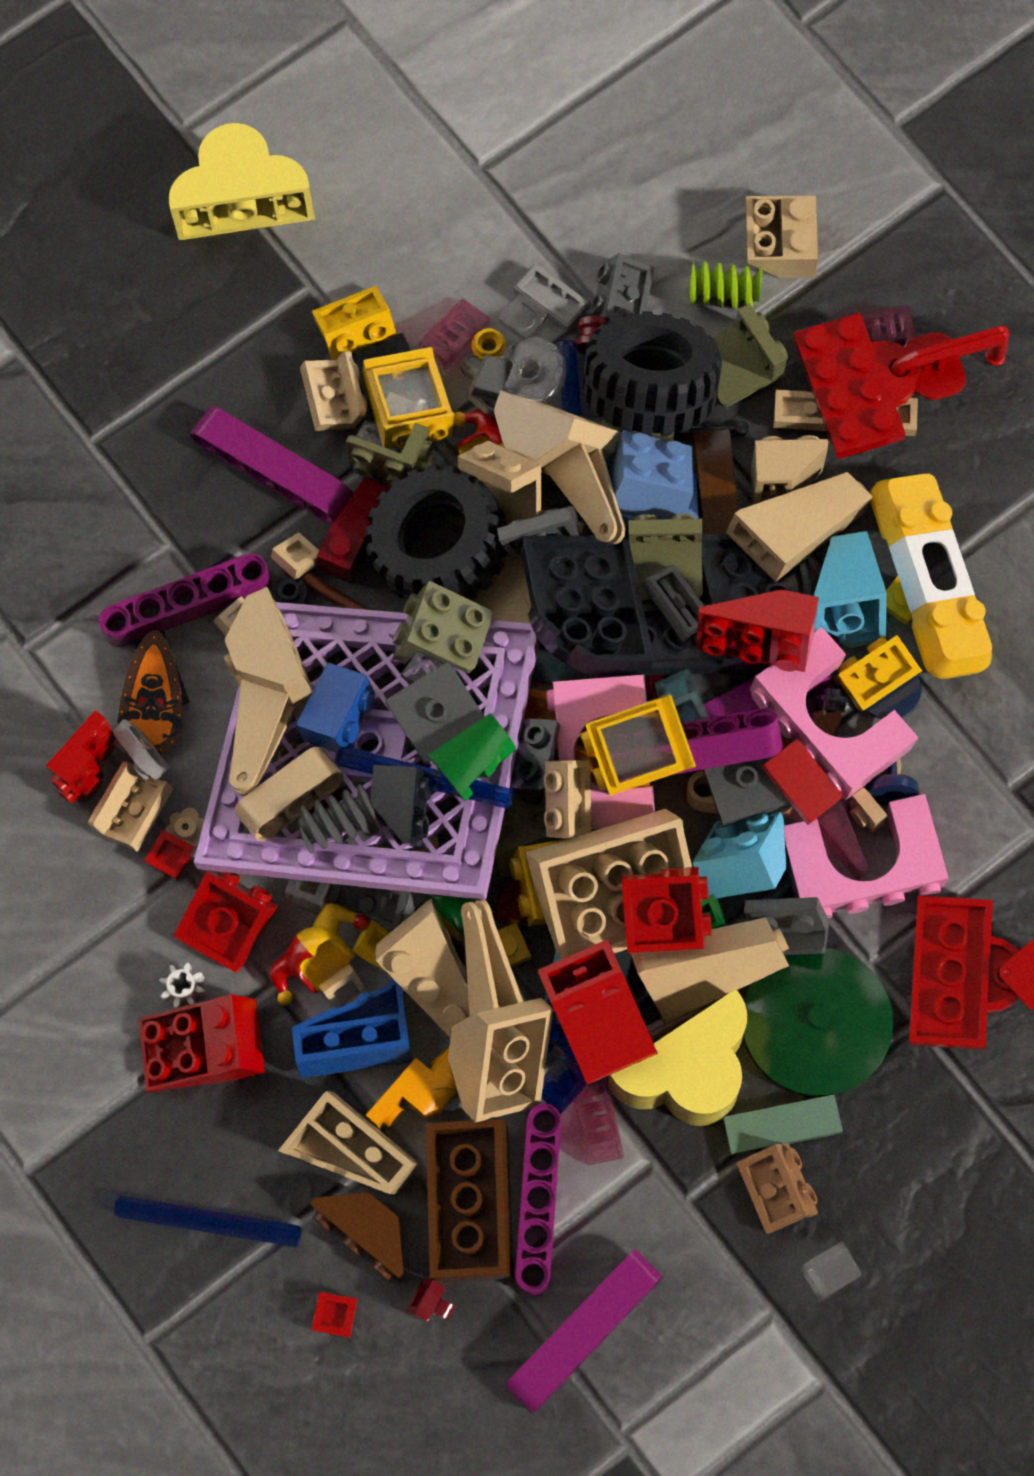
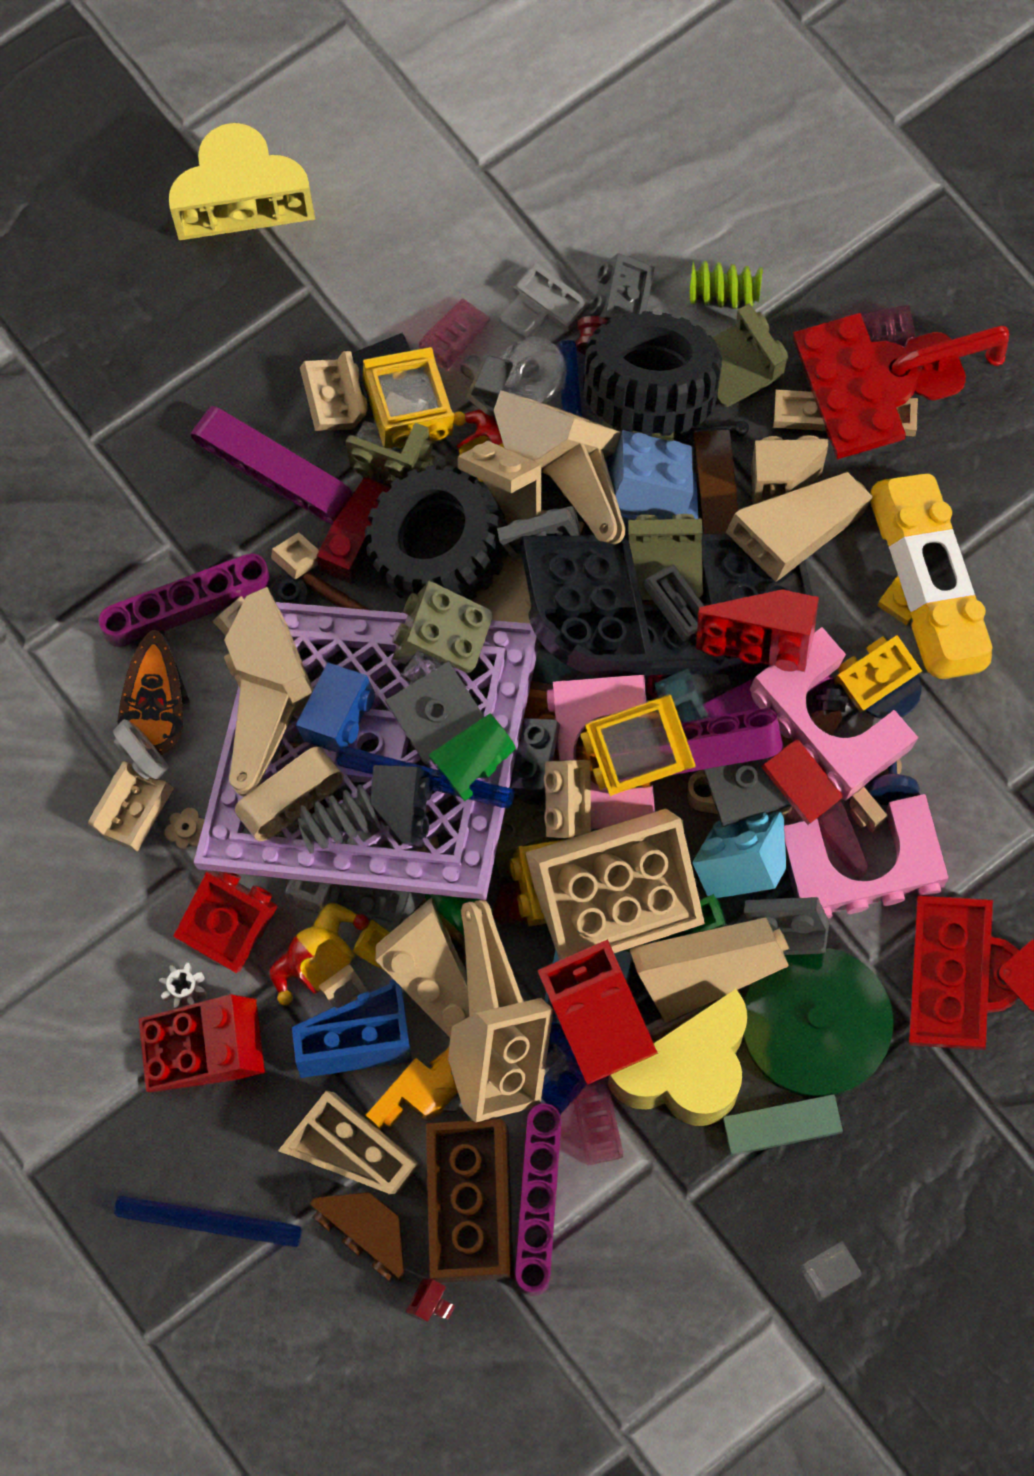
(75, 764): red plate -> none
(170, 855): red plate -> none
(334, 1315): red plate -> none
(355, 322): yellow bracket -> none
(485, 337): yellow plate -> none
(514, 945): yellow plate -> none
(583, 1331): magenta beam -> none
(665, 910): red plate -> none
(778, 1187): medium nougat bracket -> none
(782, 235): tan slope -> none
(851, 592): medium azure slope -> none

